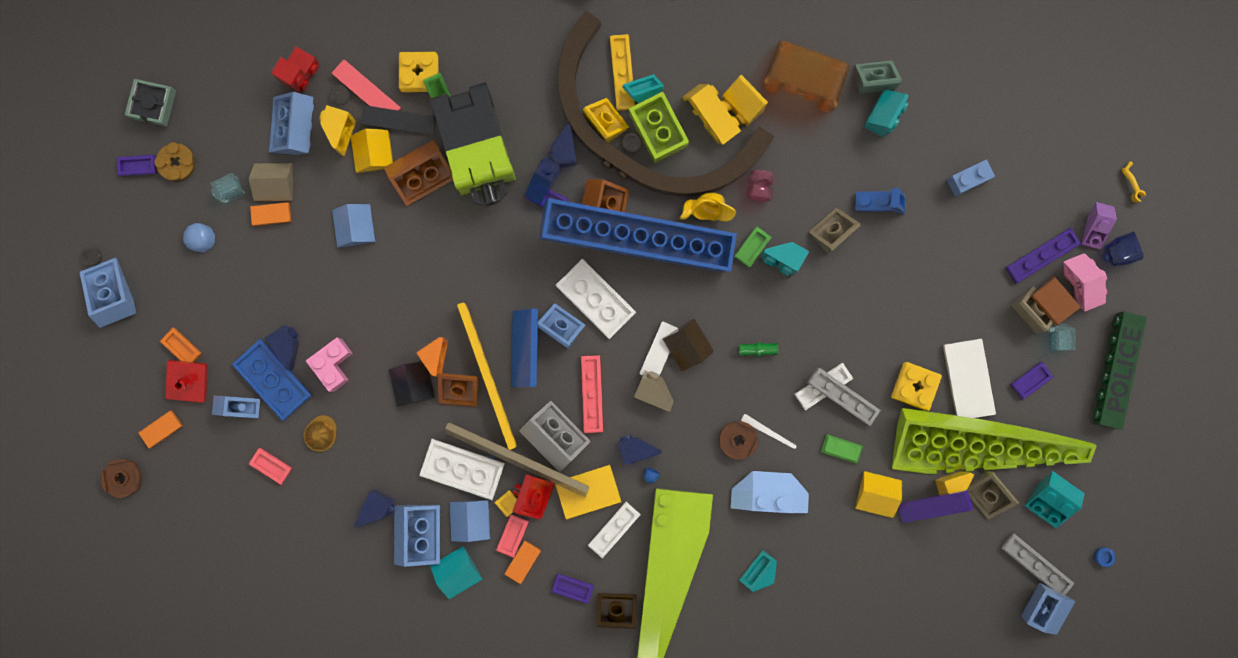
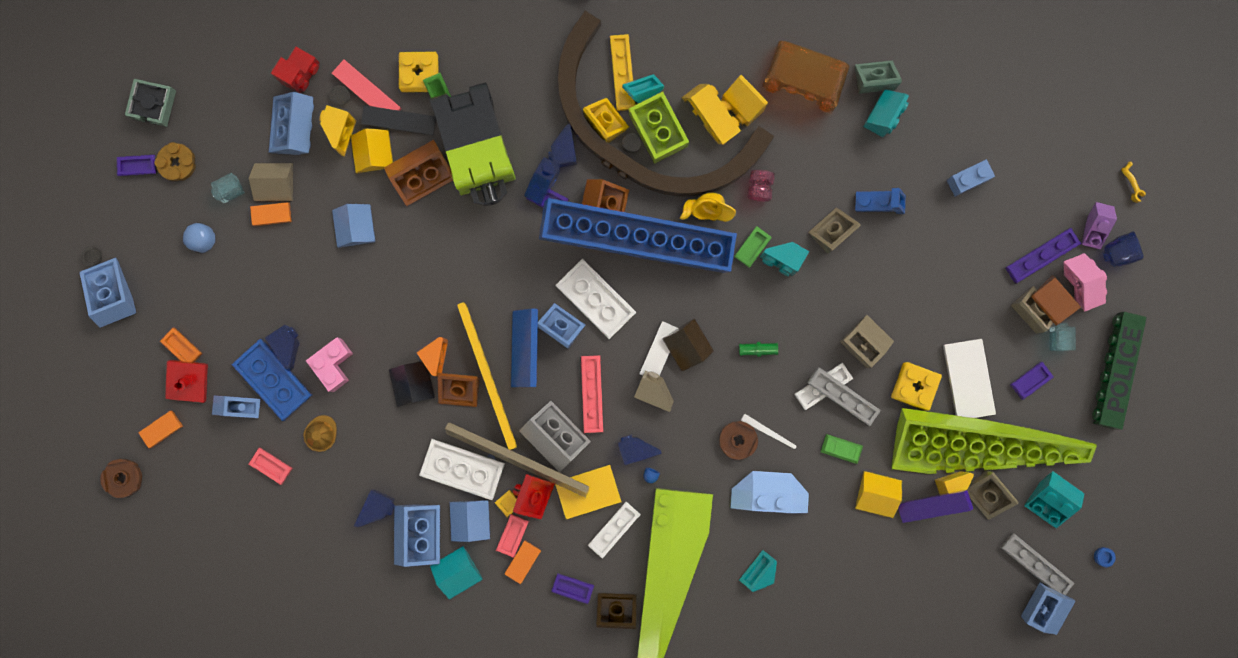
(867, 342): none -> dark tan slope

